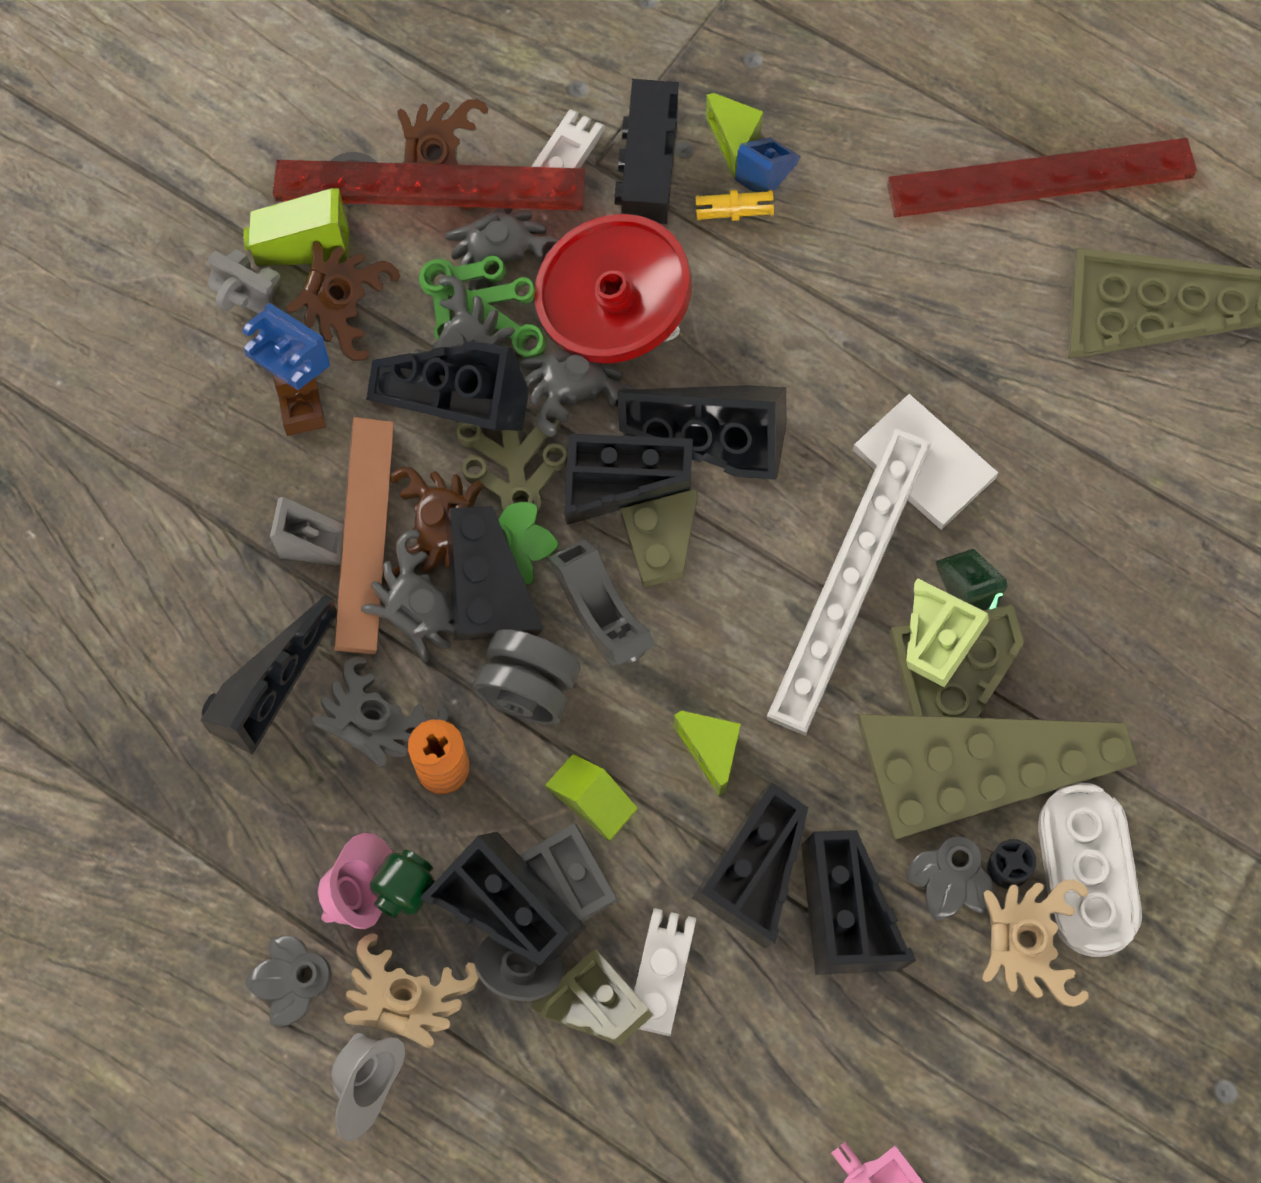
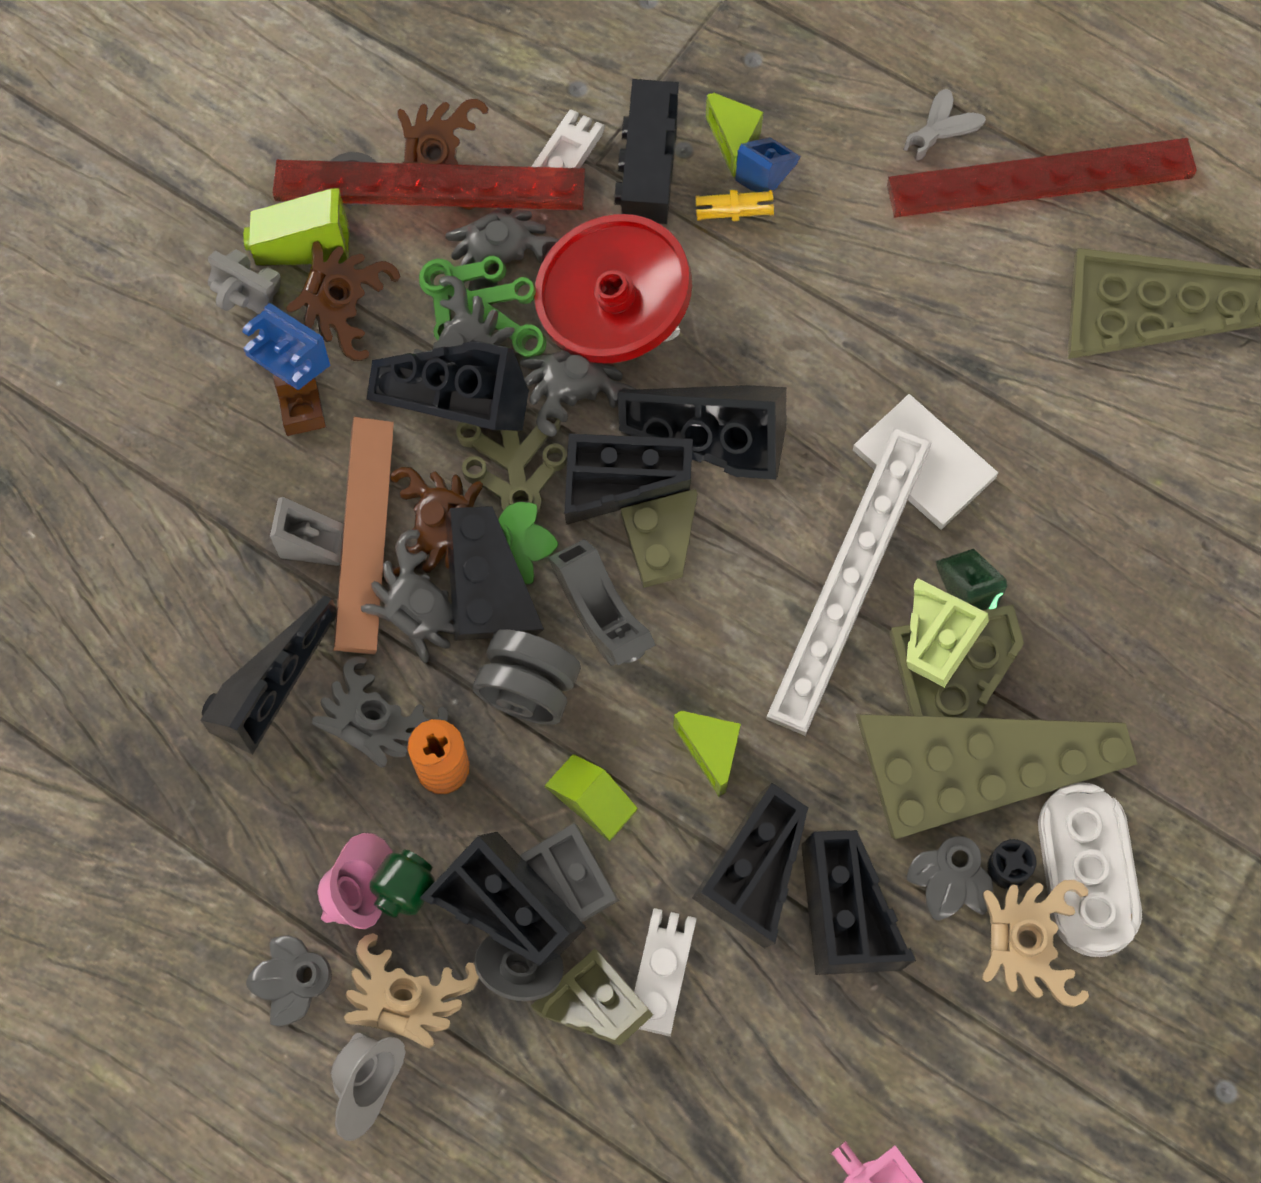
(941, 125): none -> light grey piece

